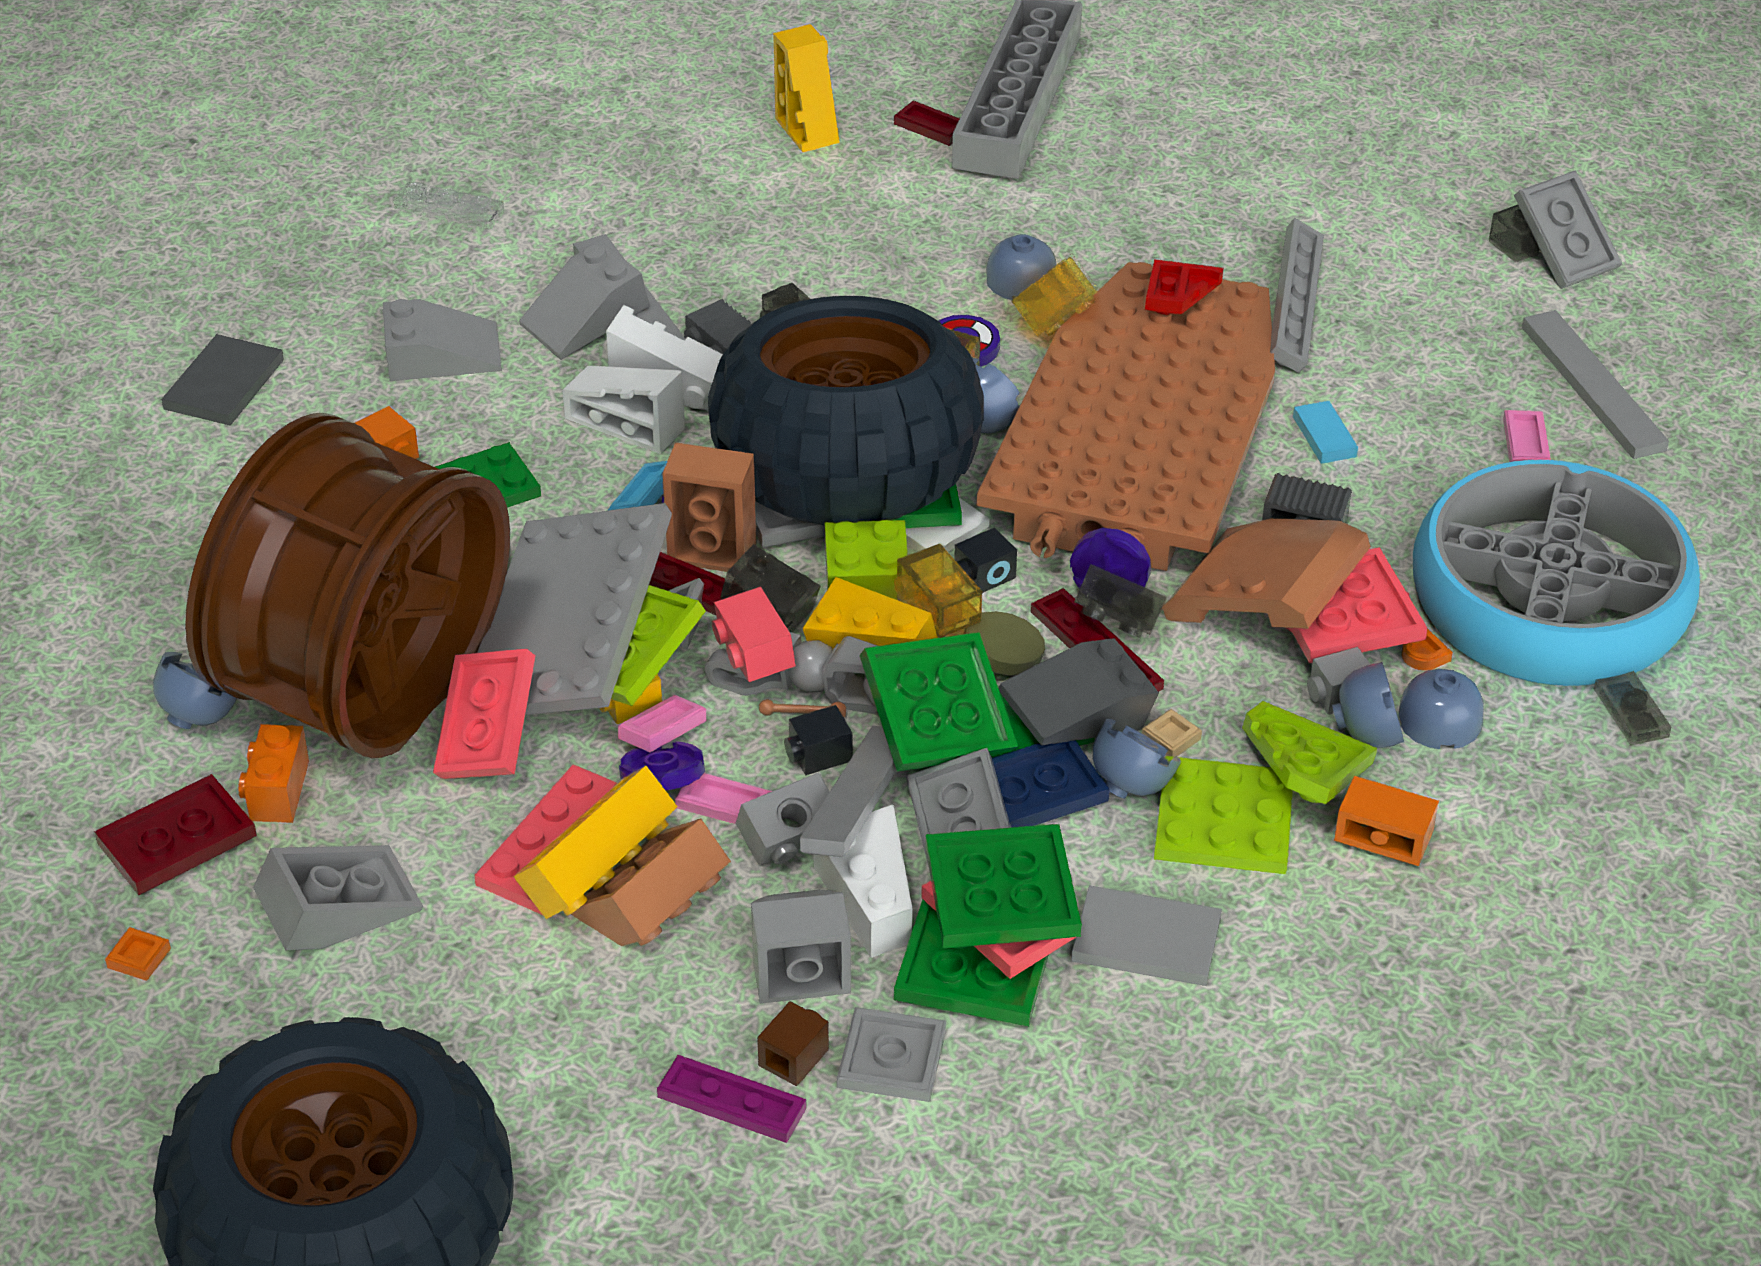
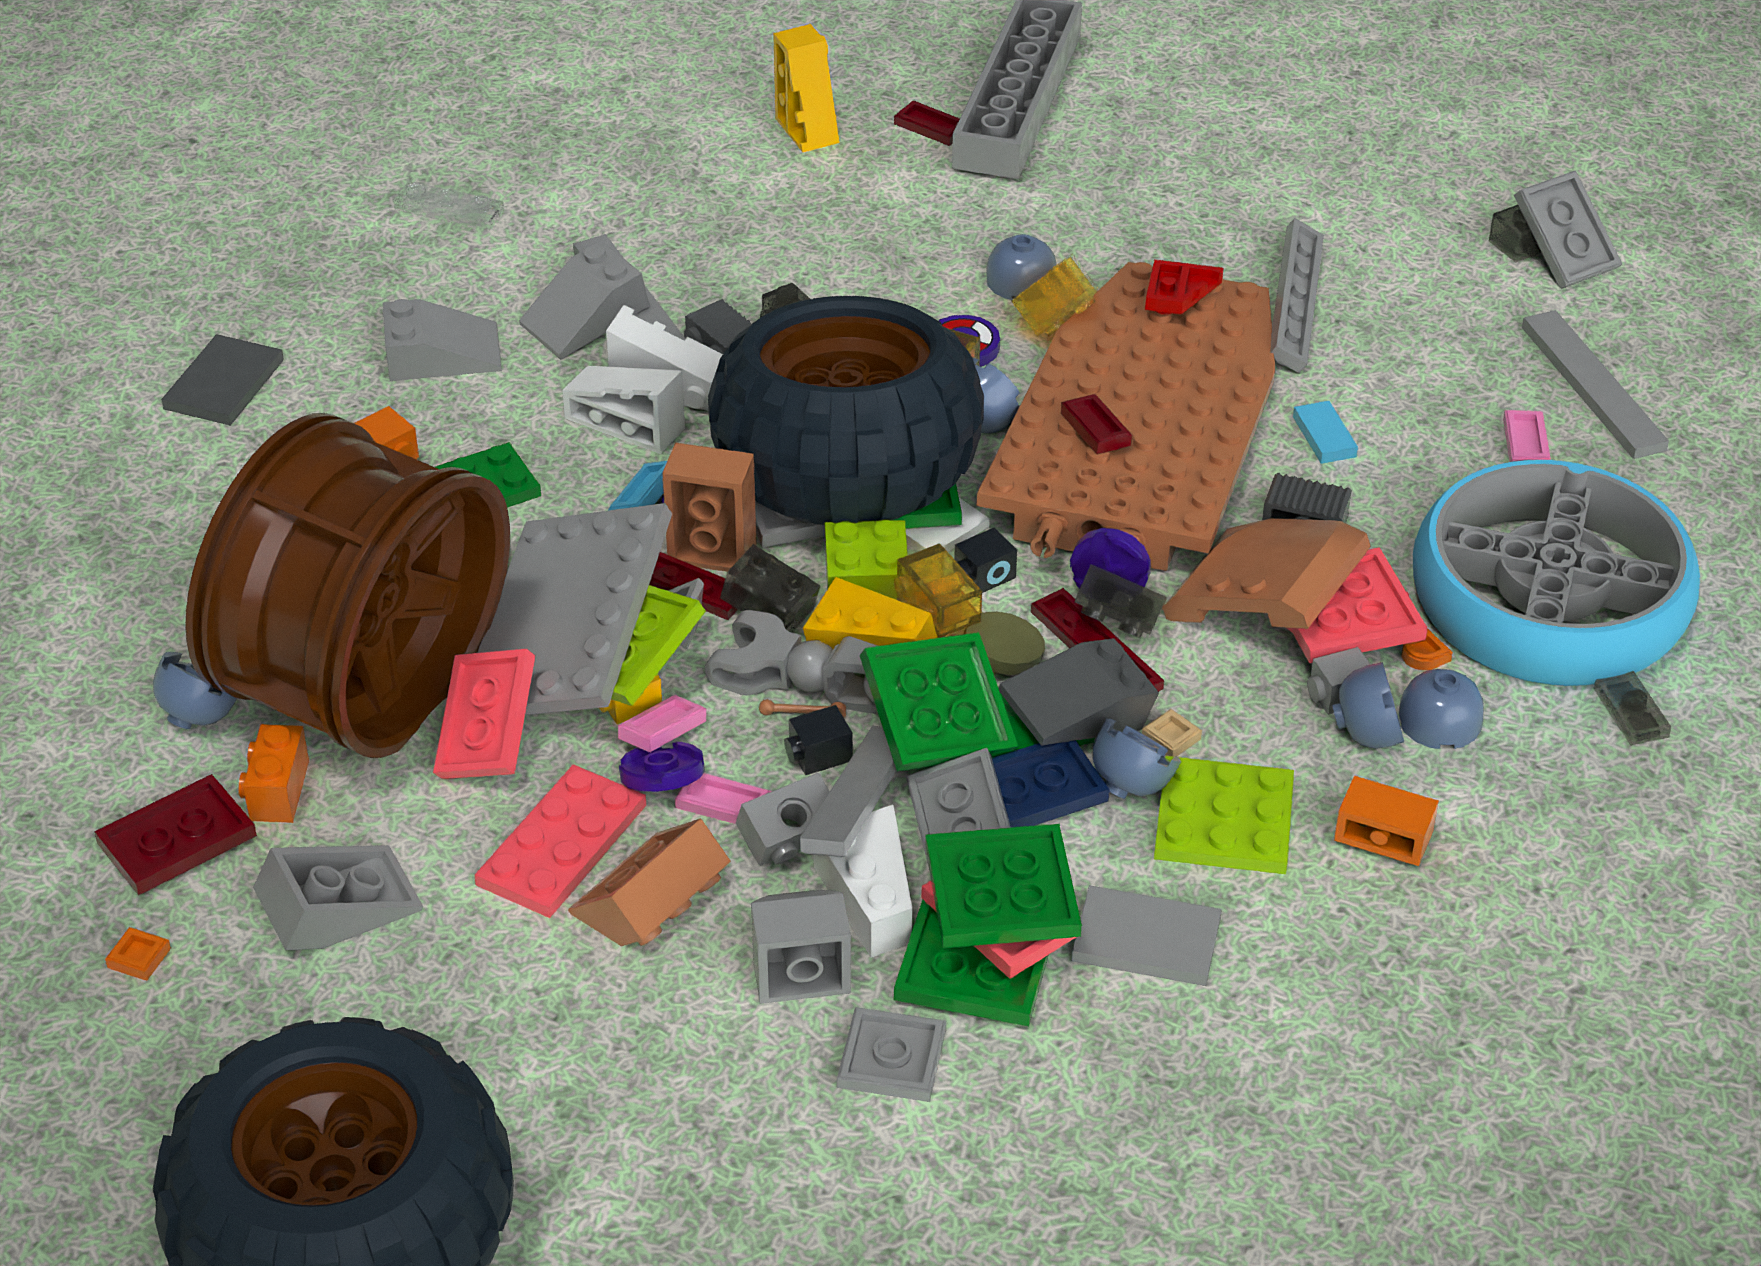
(595, 843): yellow brick -> none
(732, 1098): magenta tile -> none
(753, 634): coral brick -> none
(793, 1043): reddish brown brick -> none
(1096, 424): none -> dark red tile
(1306, 754): lime plate -> none

